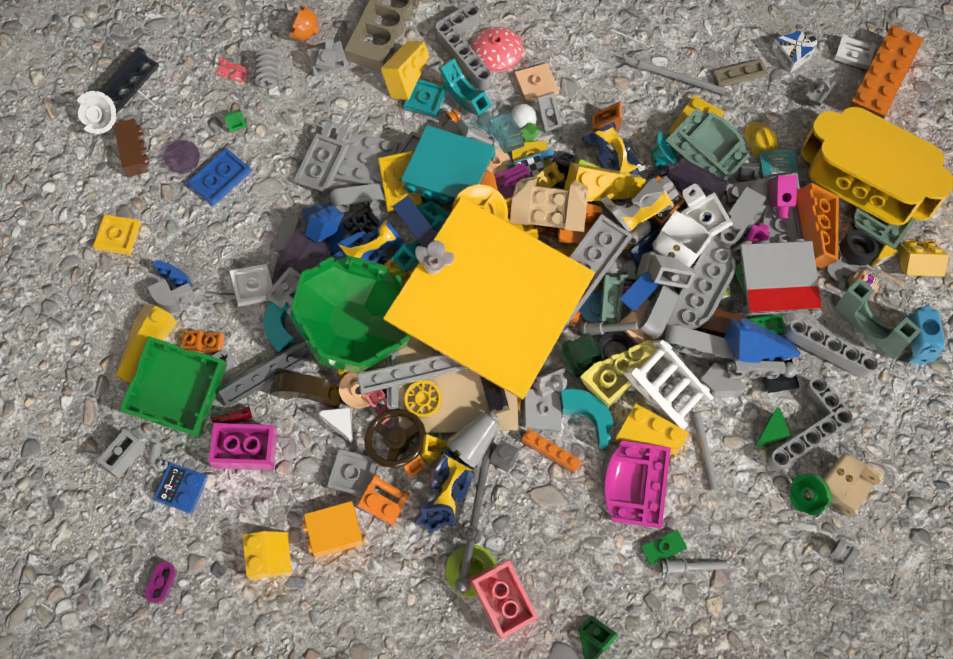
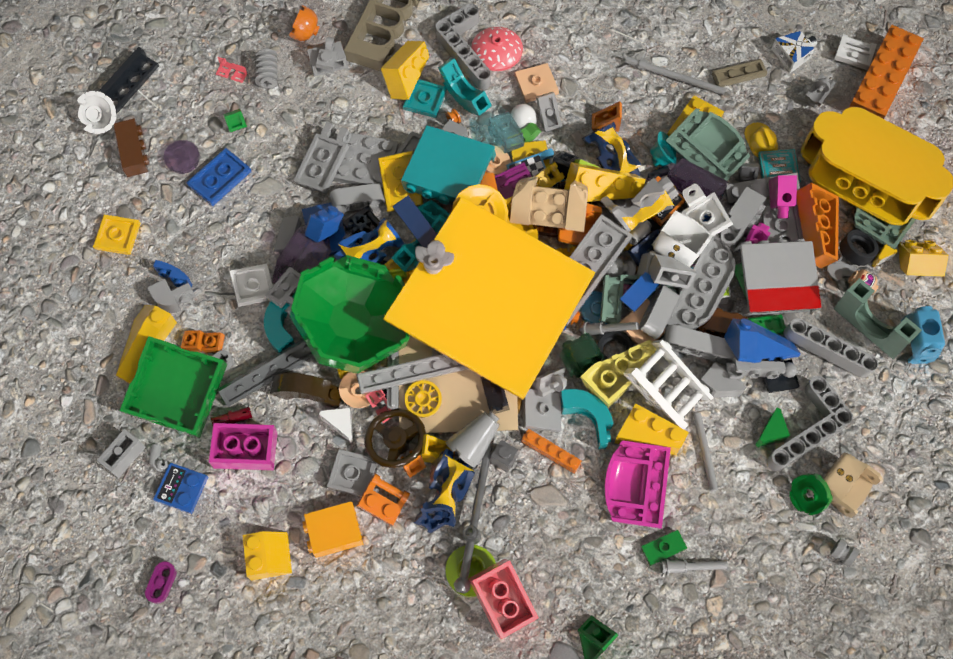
(476, 133): light grey plate -> none

